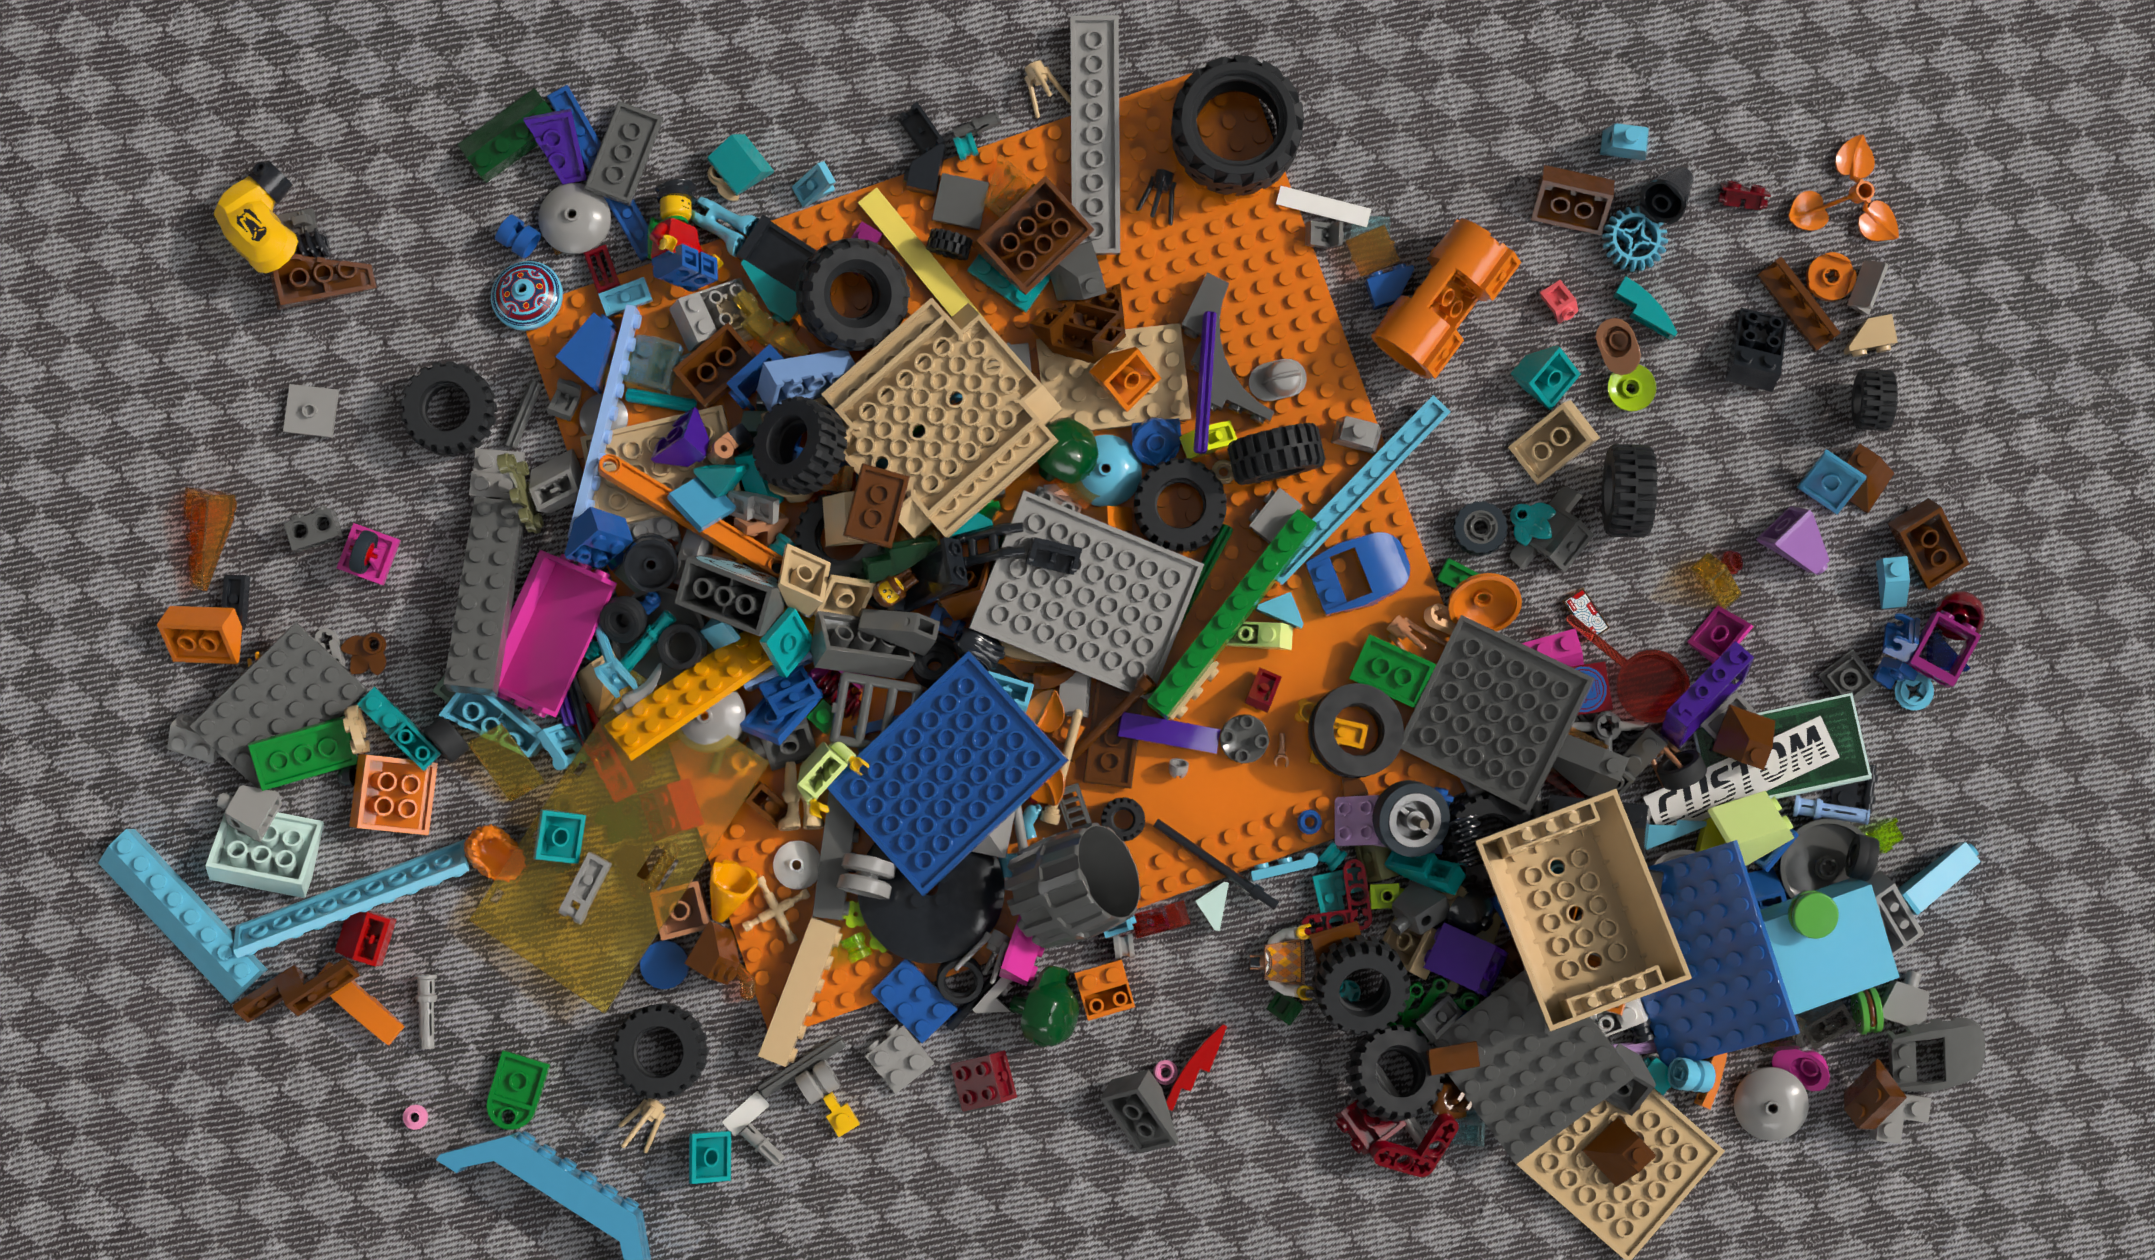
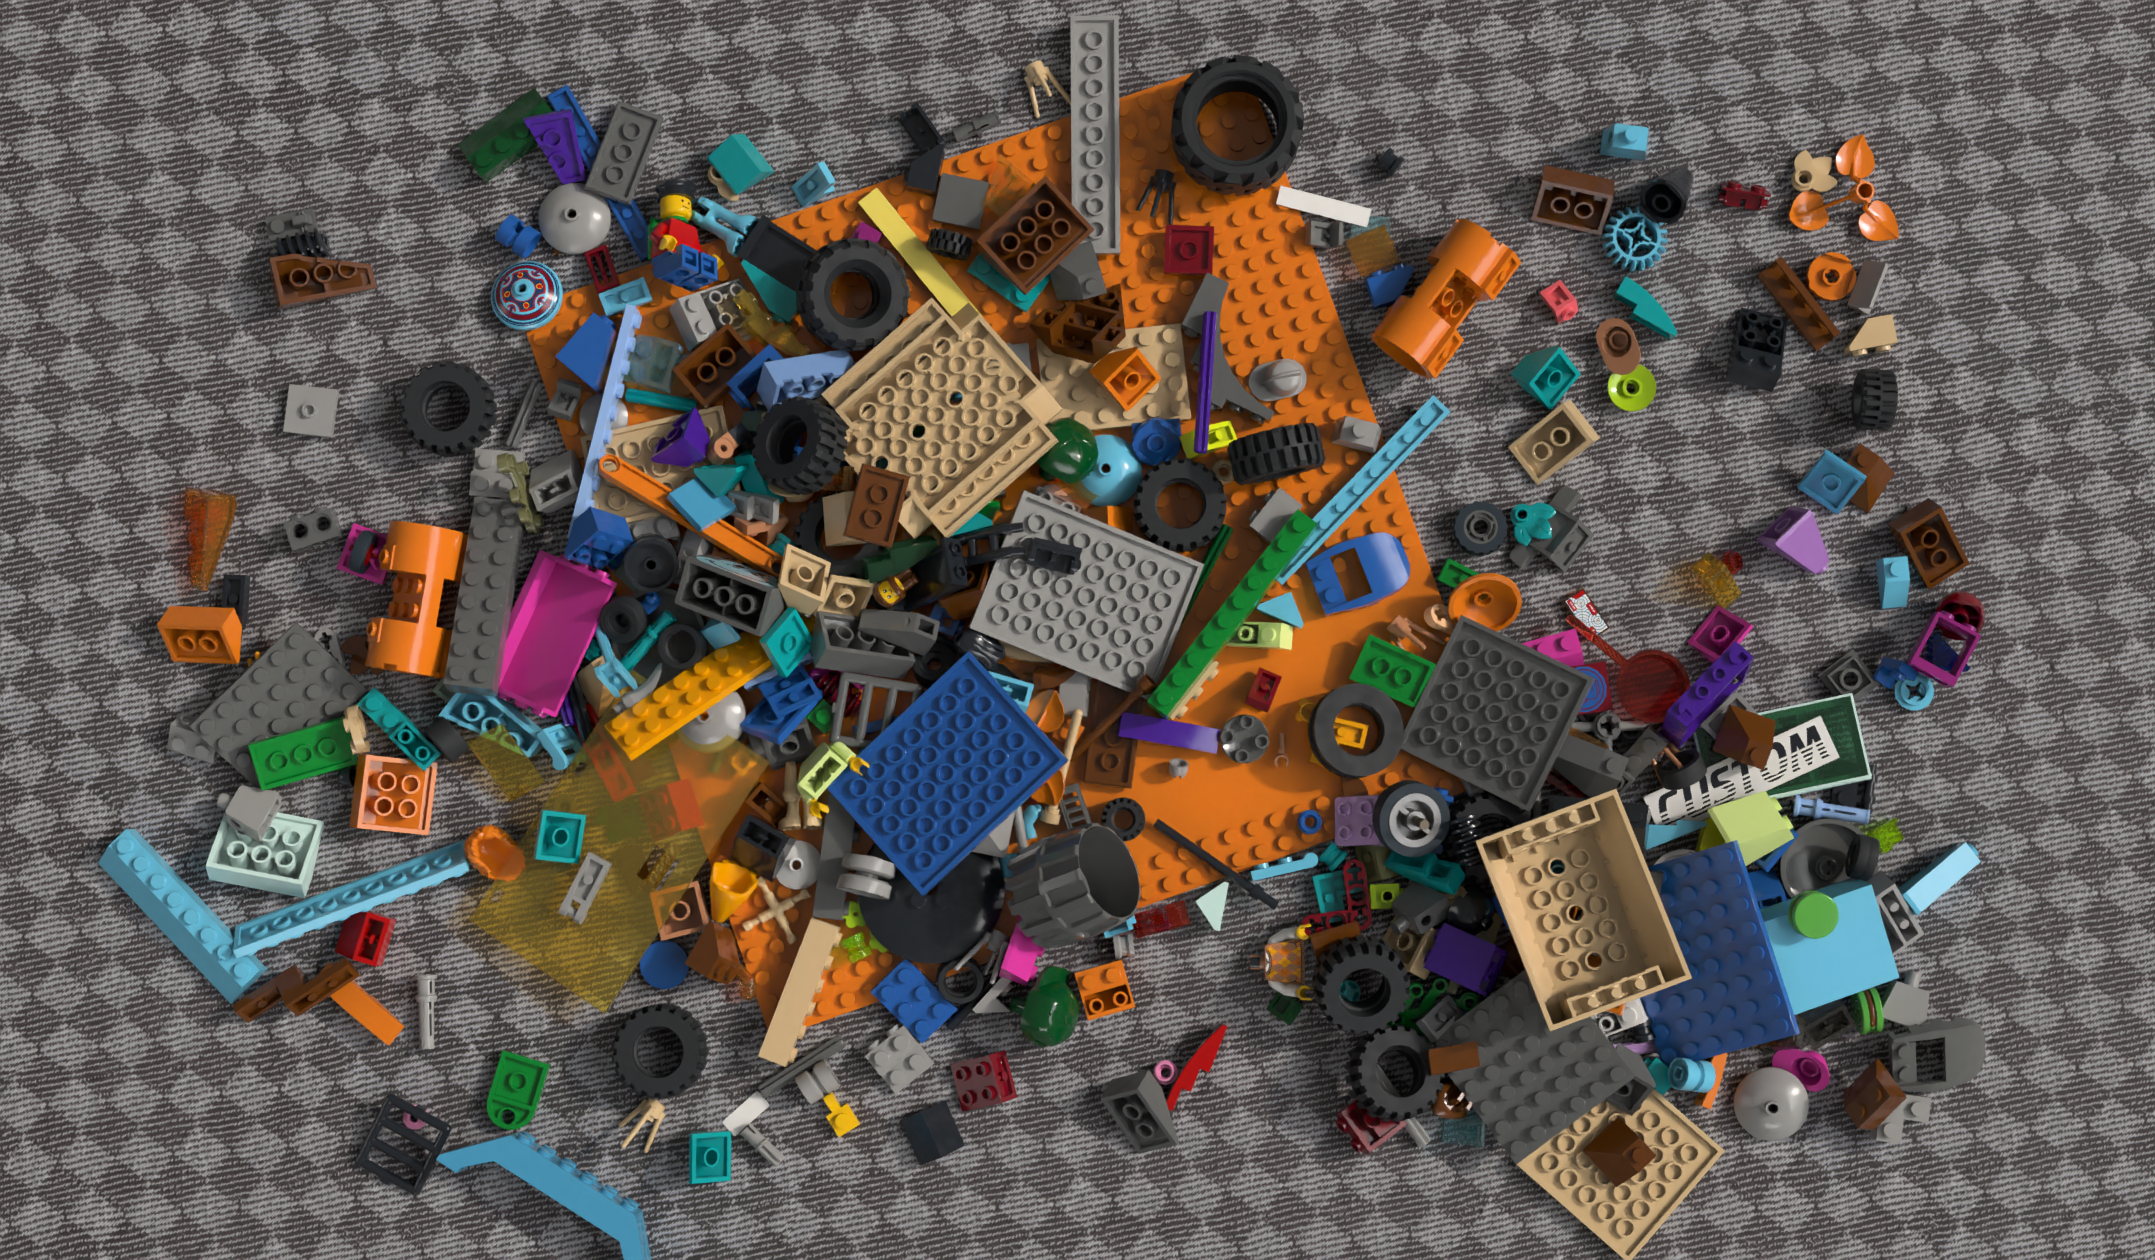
(249, 219): yellow piece -> none
(423, 561): none -> orange cylinder
(433, 1147): none -> black bar
(761, 847): none -> black slope
(932, 1133): none -> black slope
(965, 146): teal wheel -> none
(1188, 250): none -> dark red plate
(1390, 162): none -> black wheel
(1423, 1156): dark red beam -> none
(1629, 490): black tyre -> none
(1814, 171): none -> tan plate
(1903, 639): blue hinge -> none

